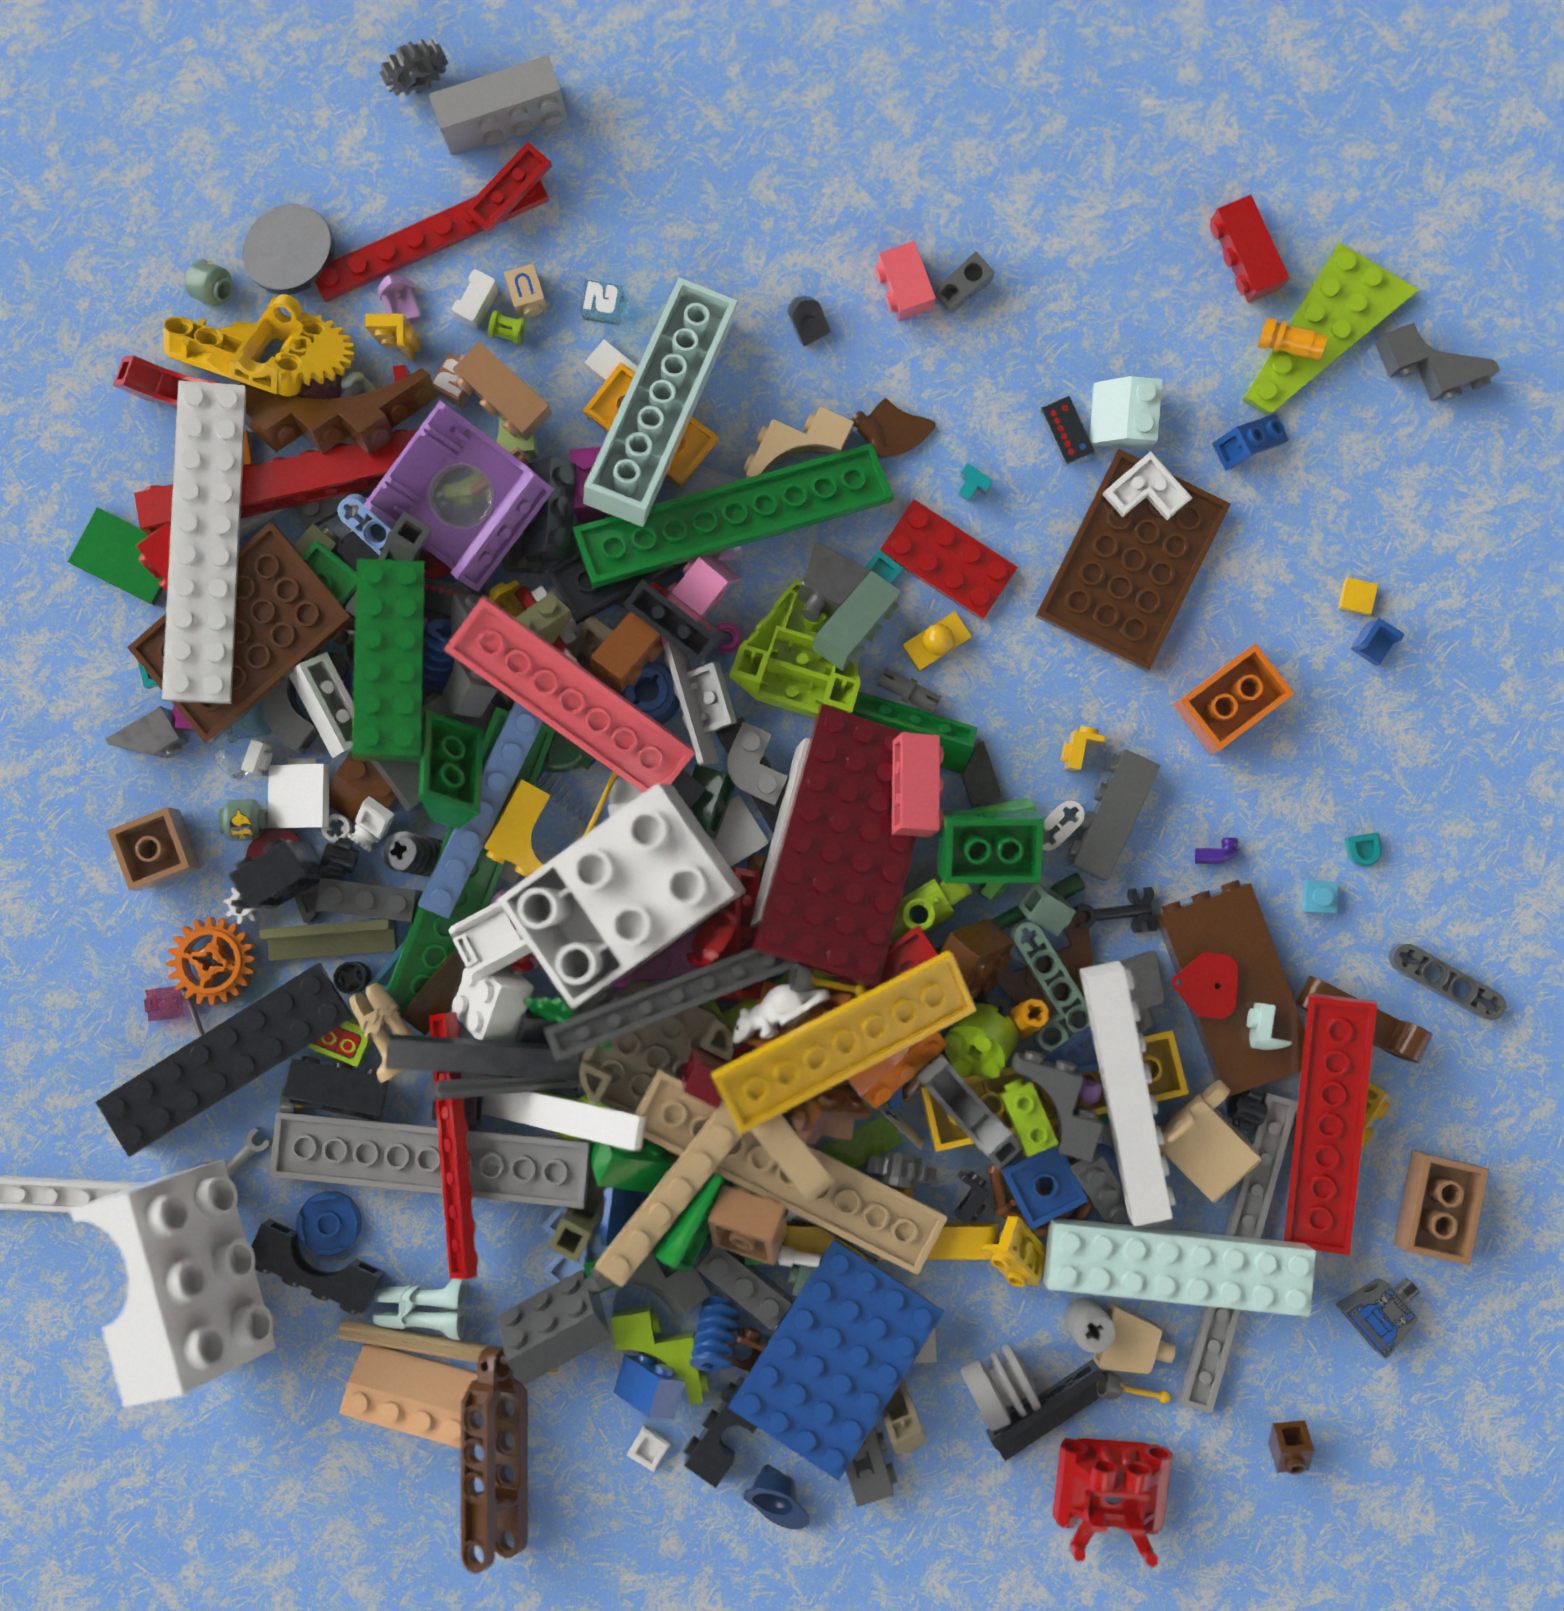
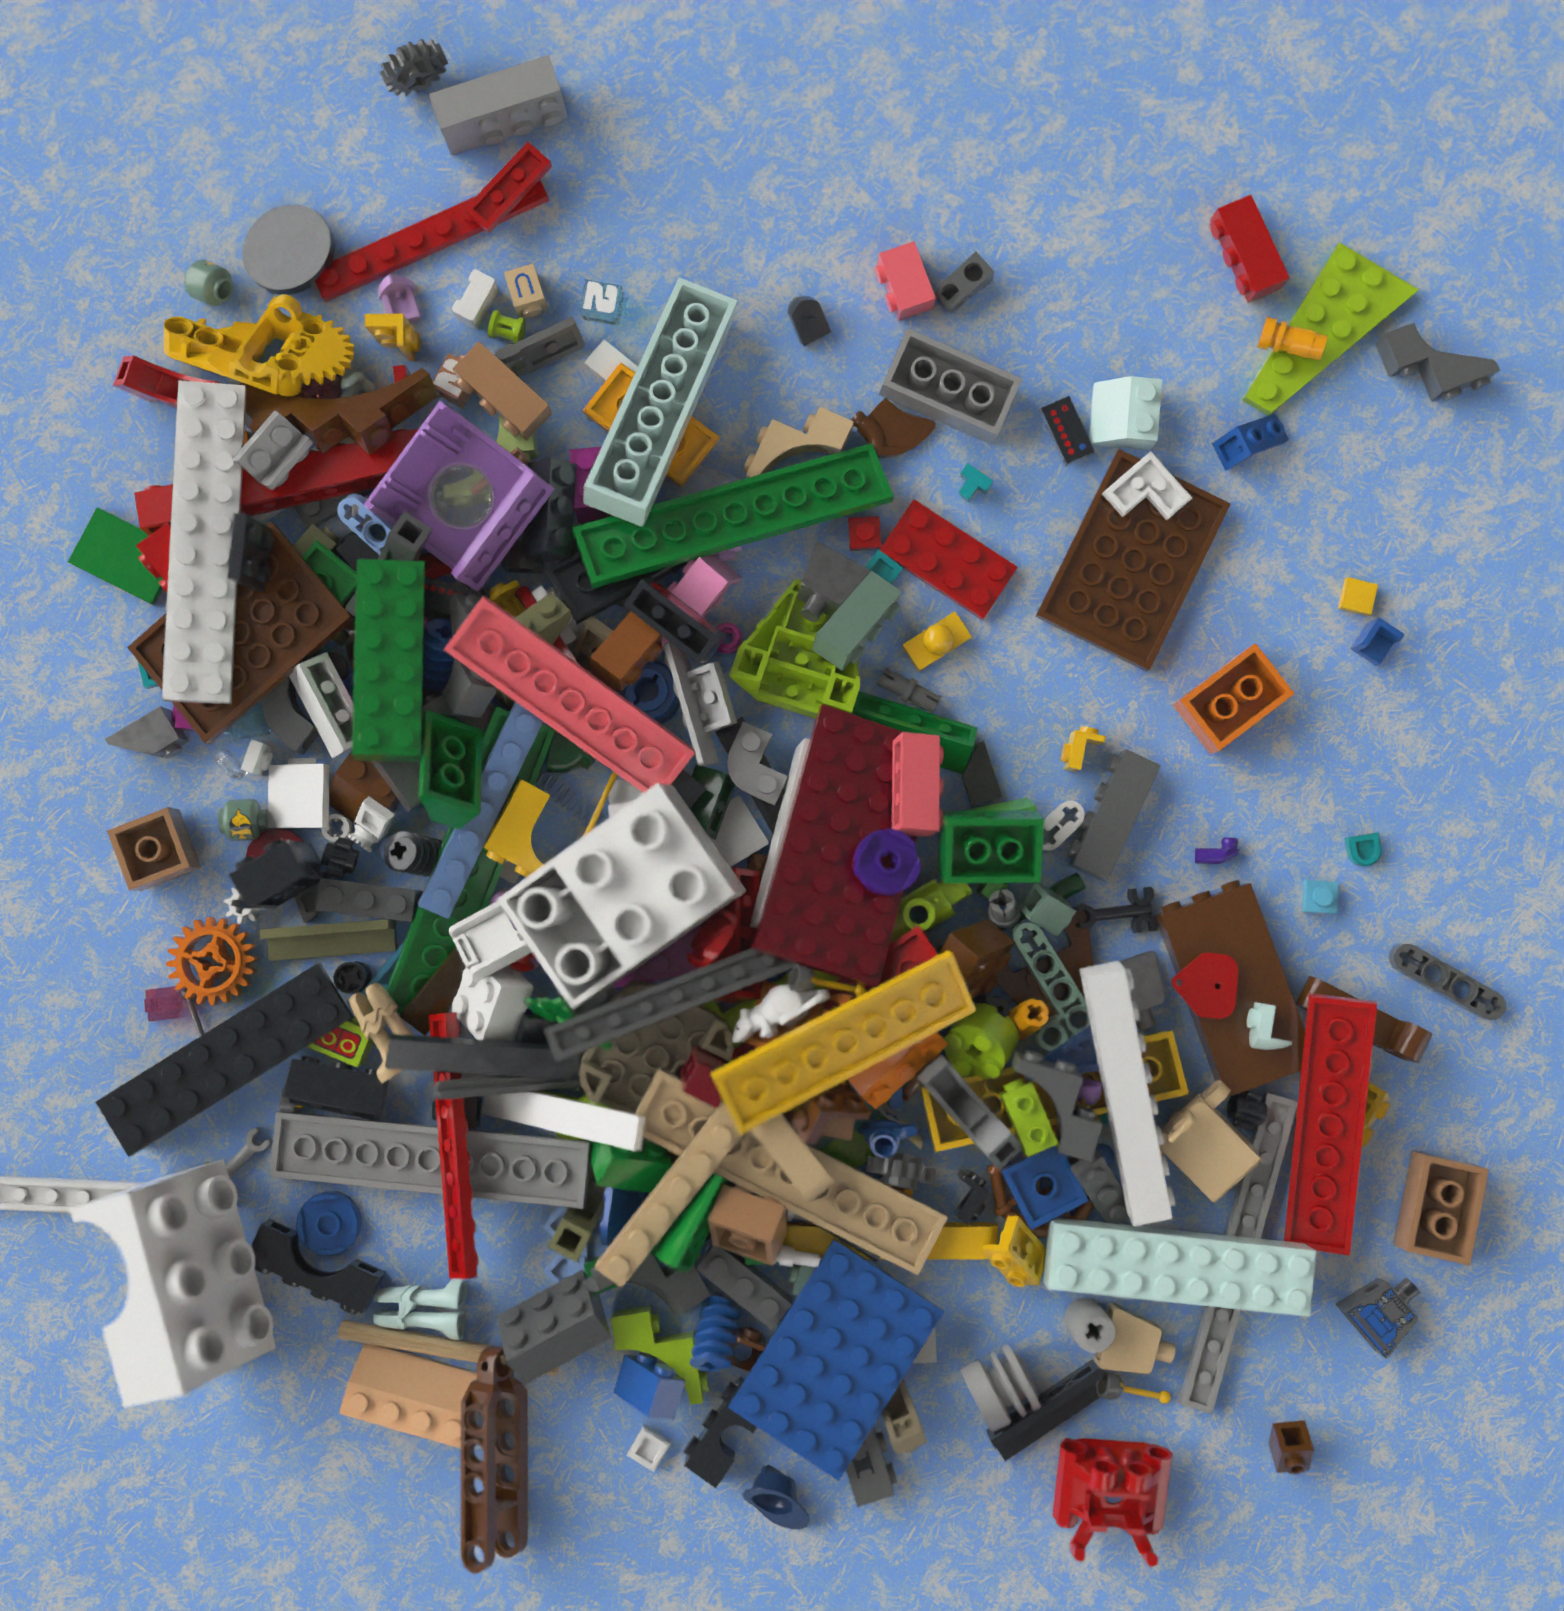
(250, 553): none -> black plate
(273, 451): none -> light grey bracket
(542, 347): none -> dark grey hinge
(864, 533): none -> red plate
(870, 870): none -> dark purple plate
(885, 1135): none -> blue animal
(950, 386): none -> light grey brick
(1012, 912): none -> light grey bush

